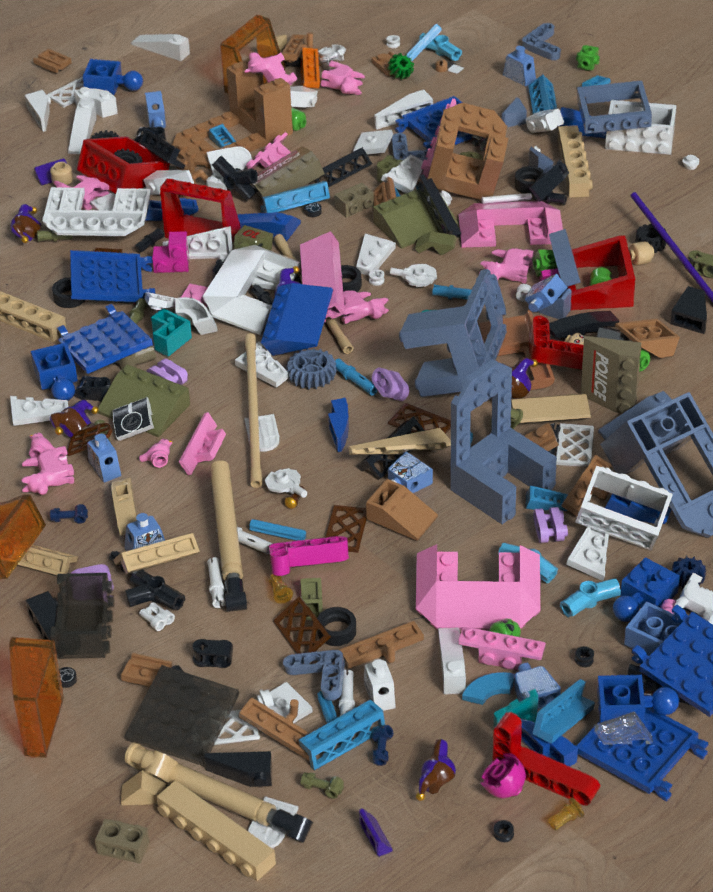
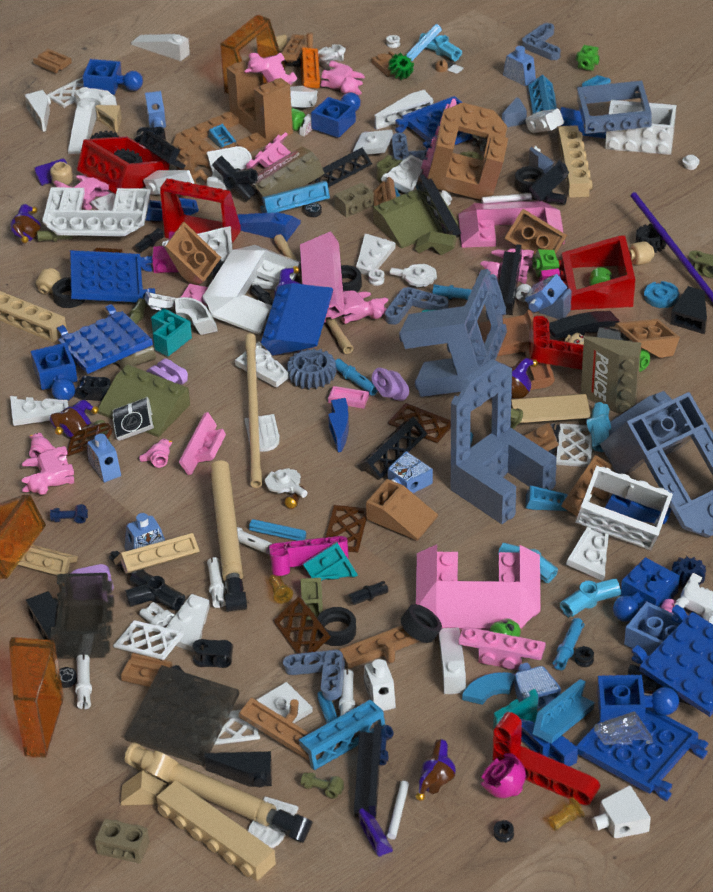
(46, 280): none -> tan head
(83, 686): none -> white pin
(109, 115): none -> tan slope
(123, 503): tan slope -> none
(164, 632): none -> white window
(190, 621): none -> white wing
(191, 255): none -> medium nougat slope
(251, 236): olive torso -> none
(265, 698): white plate -> none
(307, 127): none -> white tile
(330, 564): none -> teal wing
(336, 116): none -> blue brick
(354, 397): none -> bright pink tile
(368, 593): none -> black axle
(368, 771): none -> black fence
(398, 808): none -> white bar
(414, 298): none -> sand blue beam
(421, 623): none -> black tyre
(425, 440): tan wedge -> none
(509, 277): none -> black fence
(534, 234): none -> medium nougat slope
(556, 520): lavender brick -> none
(564, 257): sand blue slope -> none
(566, 649): none -> dark azure pin
(599, 425): none -> medium azure piece
(622, 814): none -> white torso
(661, 294): none -> dark azure tile

